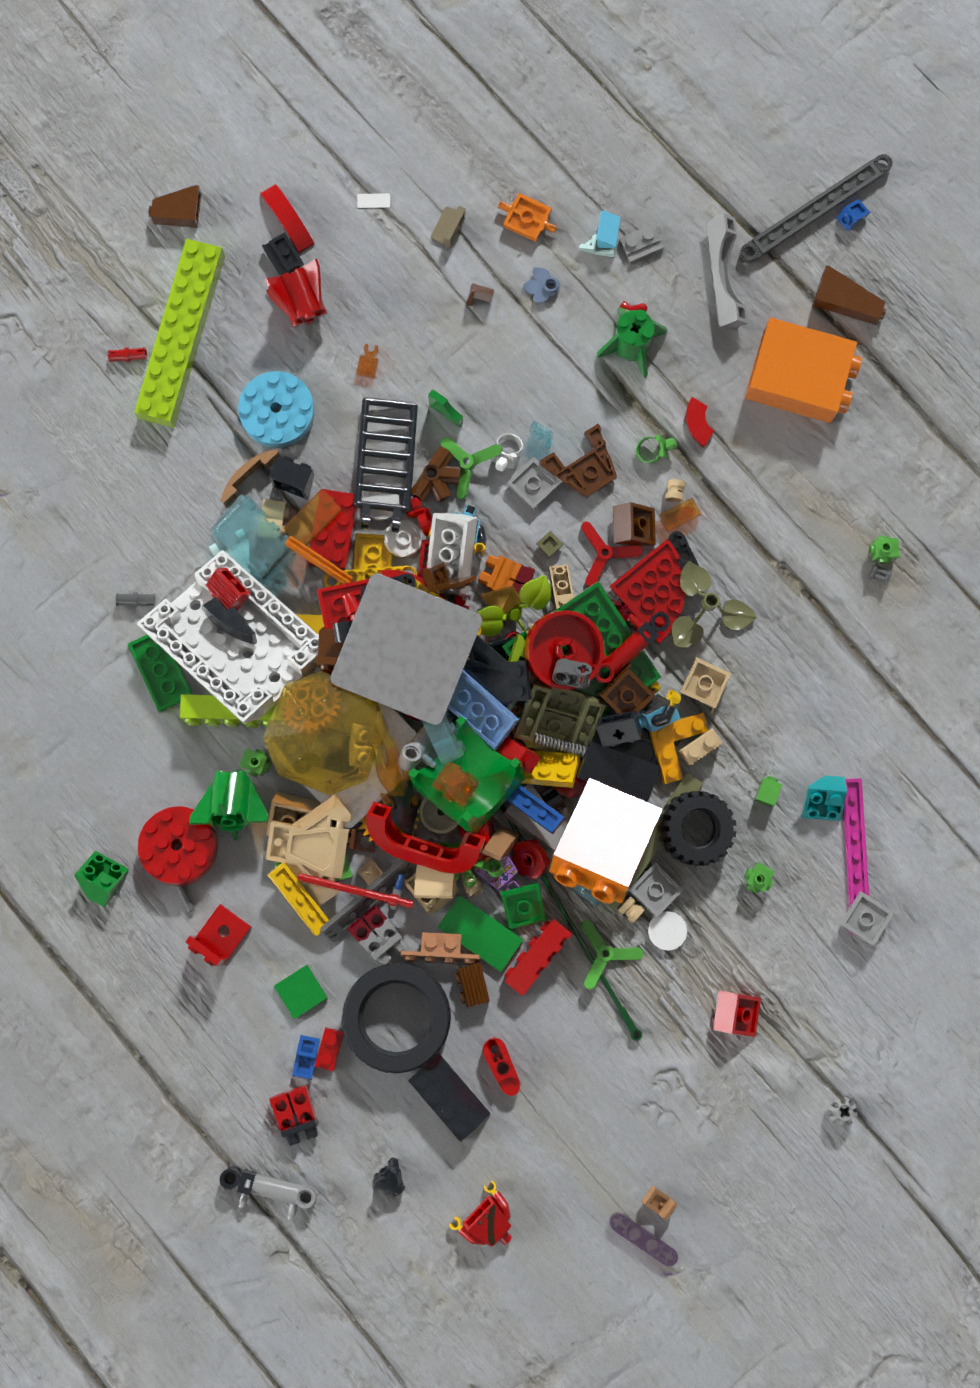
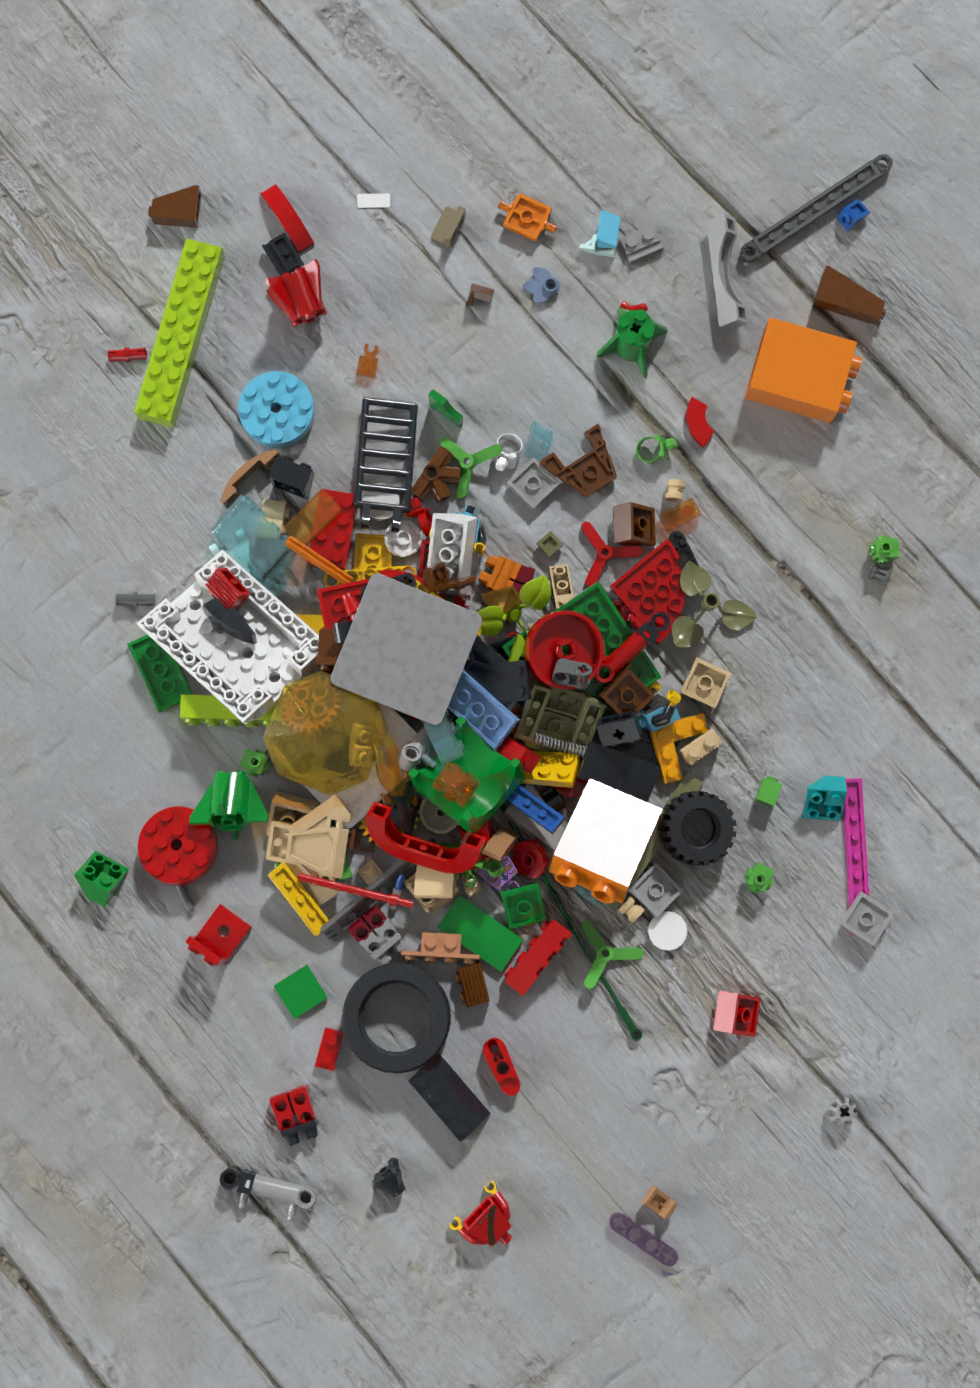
(306, 1057): blue slope -> none

